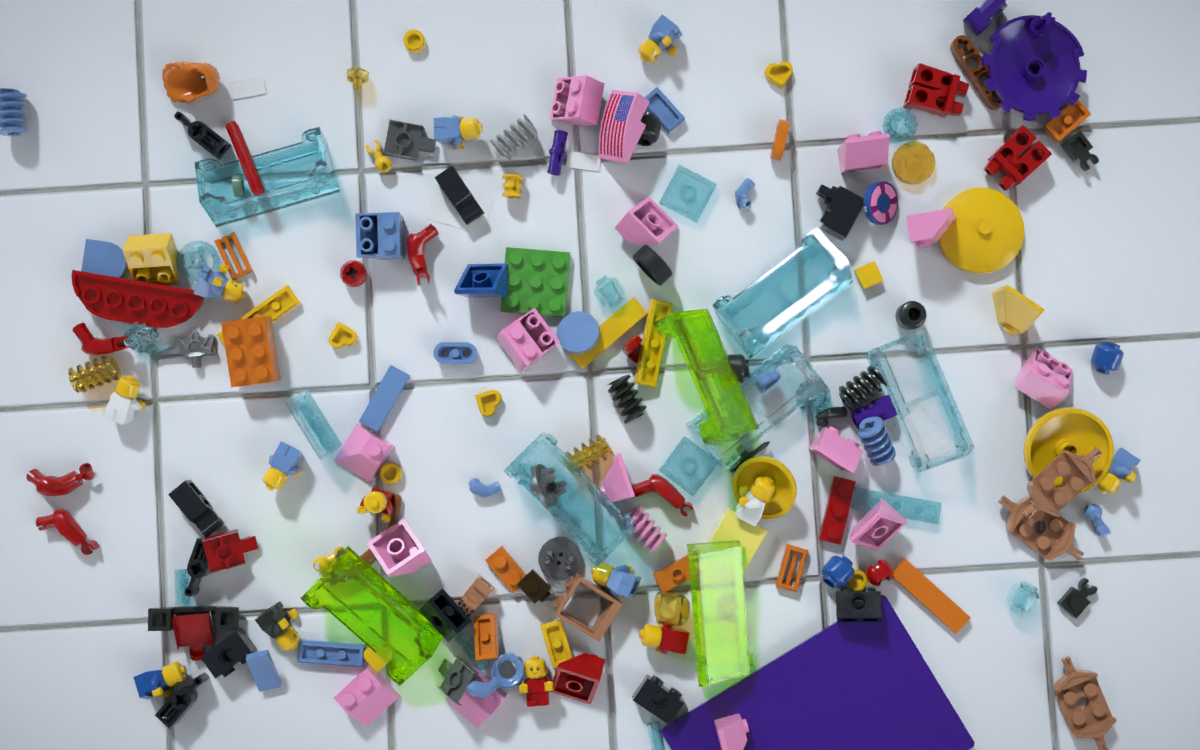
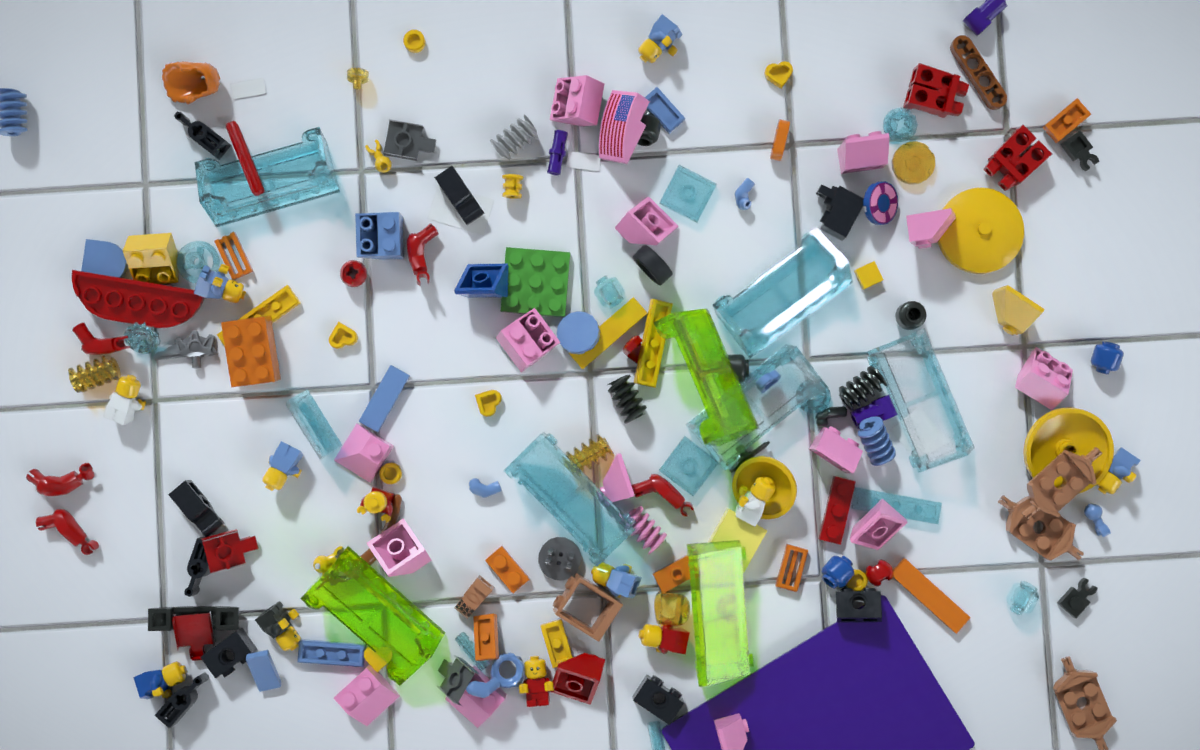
(181, 584): clear light blue hinge -> none
(238, 186): sand green tile -> none
(445, 615): black brick -> none
(455, 353): medium blue plate -> none
(456, 130): medium blue piece -> none
(534, 586): dark brown bracket -> none
(544, 485): flat silver plate -> none
(1045, 49): dark purple piece -> none

